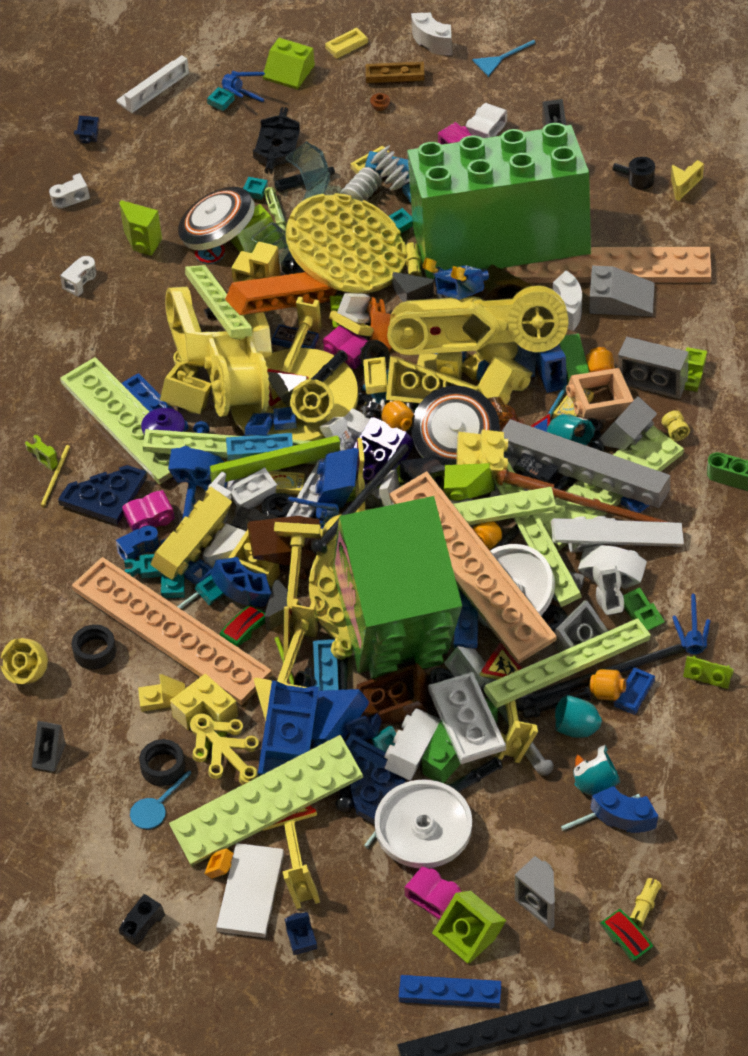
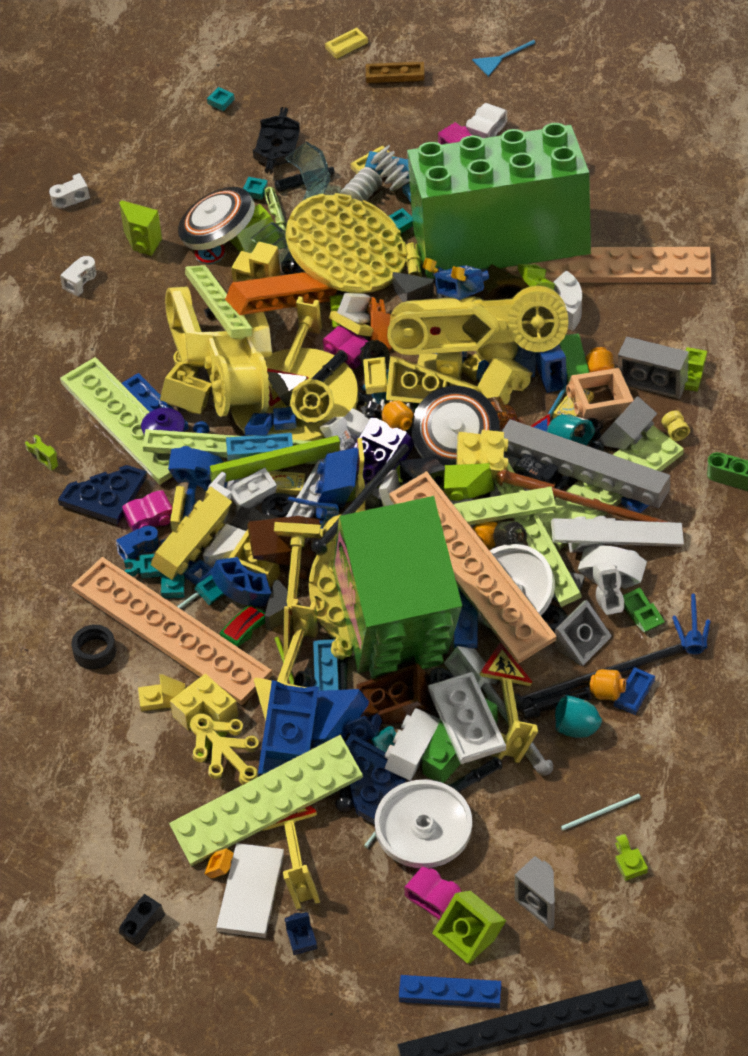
(24, 661): light yellow cylinder -> none
(48, 746): dark grey slope -> none
(55, 476): light yellow axle -> none
(87, 129): dark blue bracket -> none
(149, 812): dark azure piece -> none
(154, 84): white panel -> none
(159, 747): black tyre -> none
(178, 507): none -> light yellow tile
(234, 84): blue plant -> none
(285, 336): tile -> none
(289, 63): lime slope -> none
(380, 101): dark orange plate -> none
(431, 33): white brick -> none
(509, 533): none -> clear smoke head
(534, 275): none -> lime slope
(553, 112): dark grey slope -> none
(566, 663): yellowish green plate -> none
(596, 774): teal piece -> none
(620, 293): light grey slope -> none
(624, 812): blue brick -> none
(627, 934): slope -> none
(629, 861): none -> lime plate
(640, 172): black piece -> none
(645, 902): light yellow pin -> none
(685, 180): light yellow slope -> none
(708, 672): lime hinge -> none

